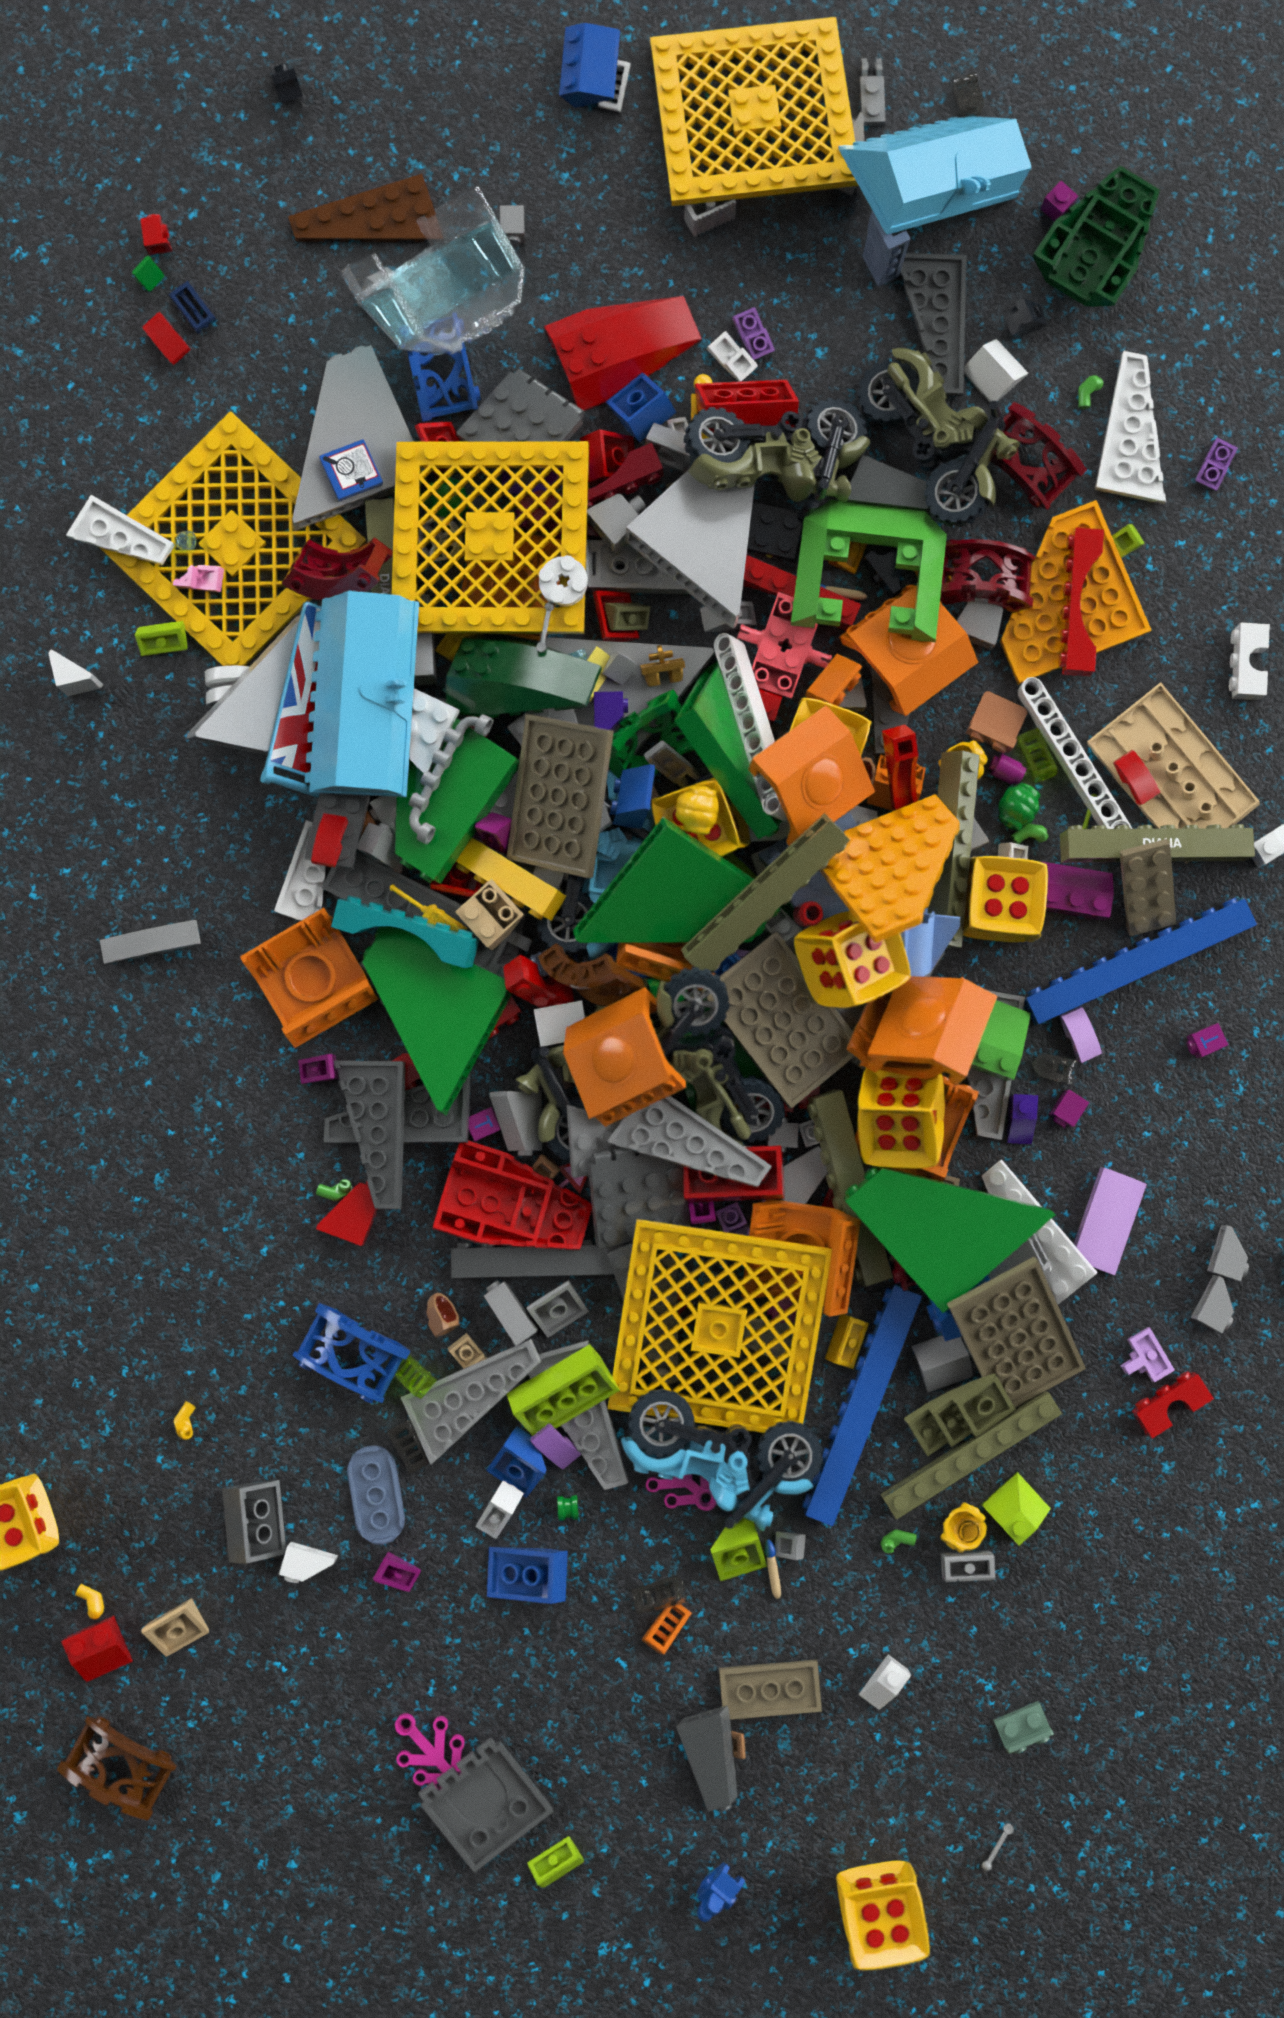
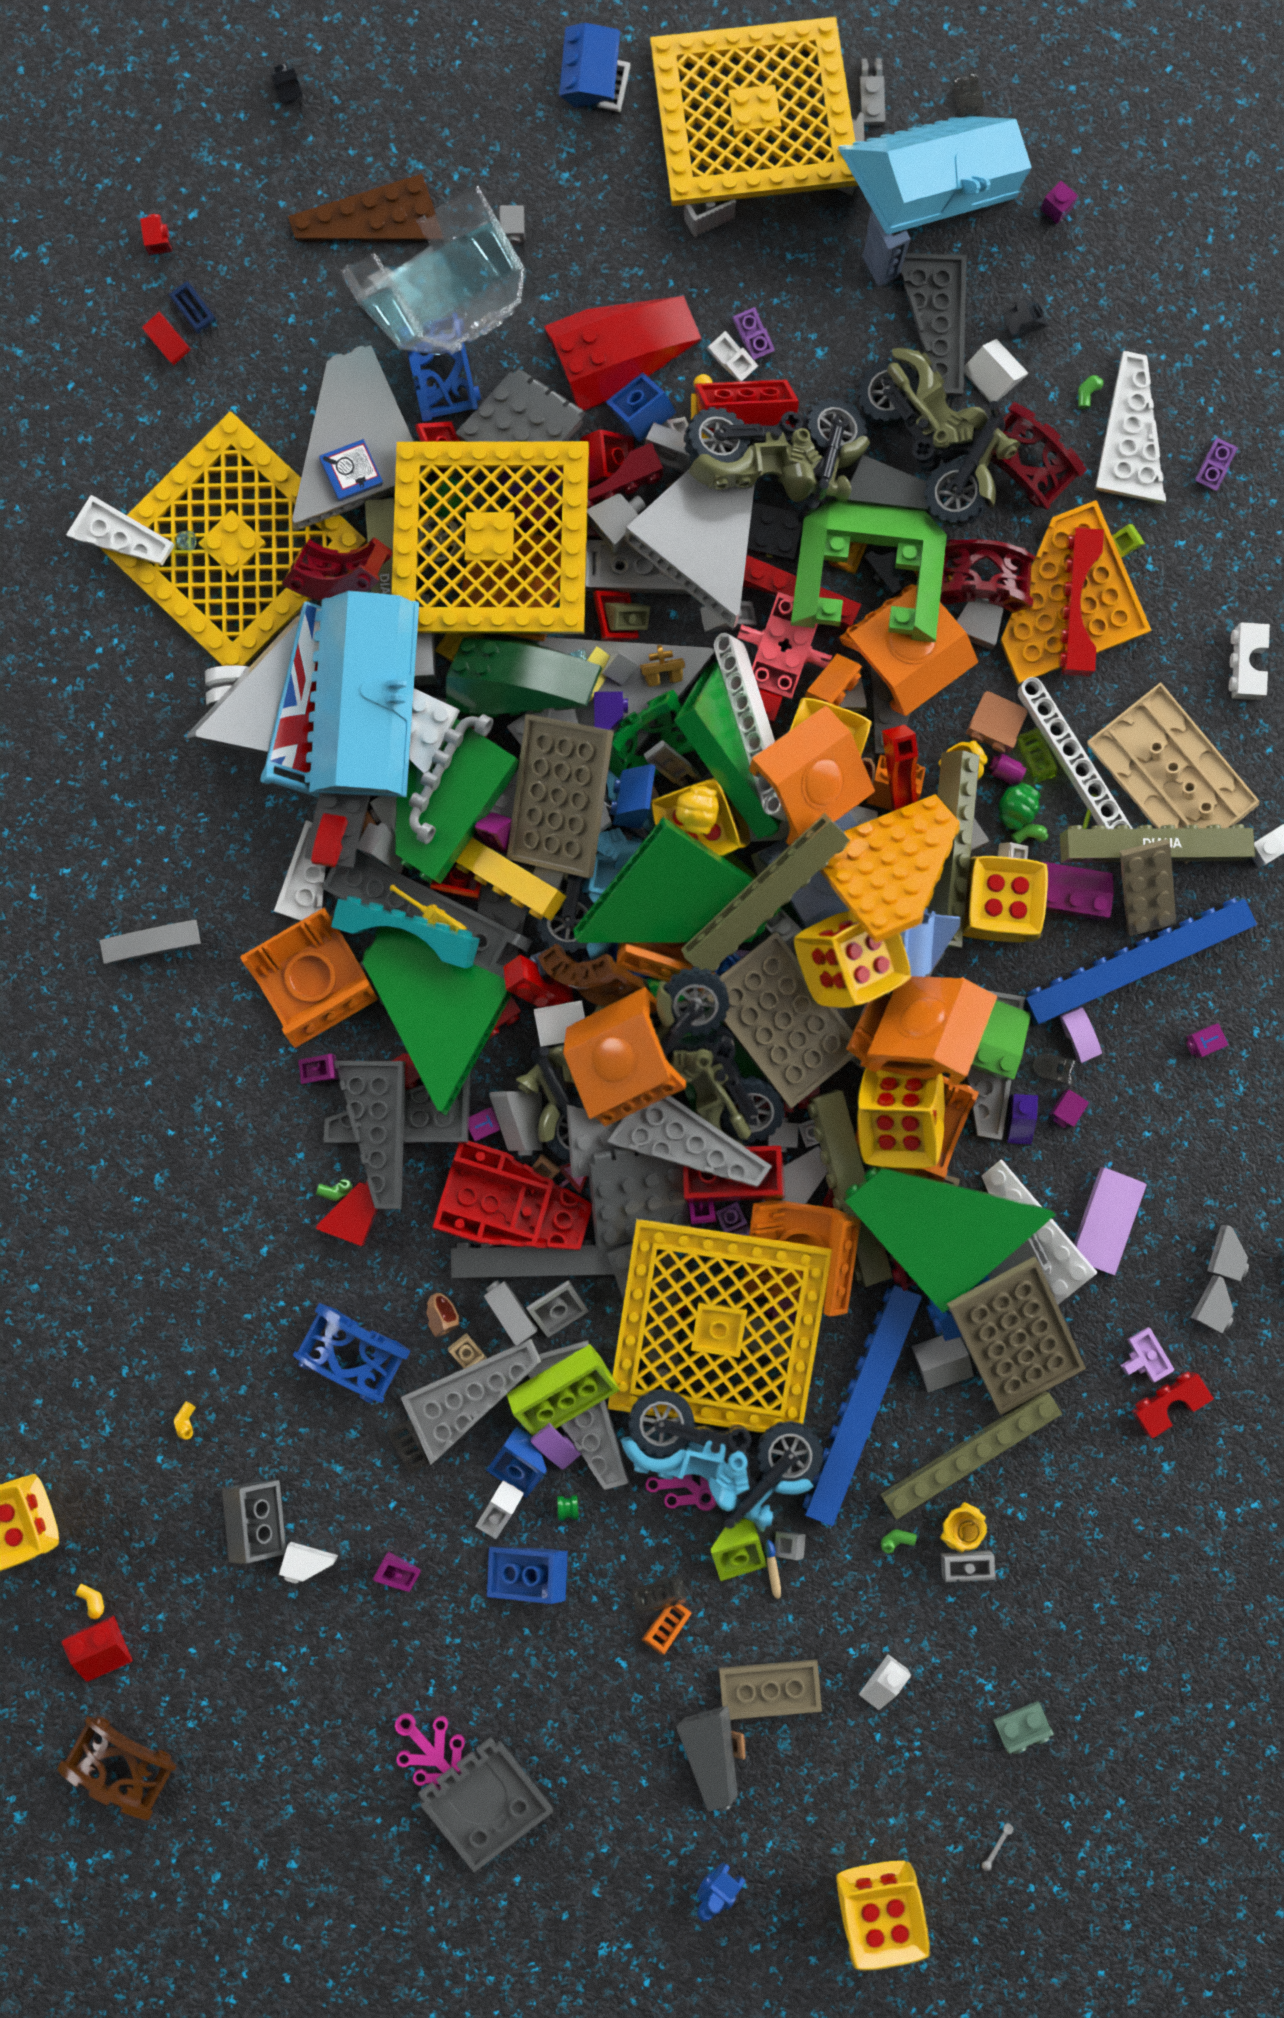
(70, 677): white slope -> none
(148, 274): green slope -> none
(161, 638): lime slope -> none
(176, 1628): tan slope -> none
(202, 578): bright pink slope -> none
(376, 1494): sand blue tile -> none
(422, 1385): clear neon green slope -> none
(490, 914): tan slope -> none
(541, 647): light grey hinge -> none
(555, 1862): lime slope -> none
(566, 567): white plate -> none
(814, 910): red brick -> none
(846, 1341): yellow slope -> none
(848, 593): tan piece -> none
(959, 1413): olive slope -> none
(1017, 1508): lime slope -> none
(1099, 240): dark green wedge -> none
(1137, 776): red slope -> none

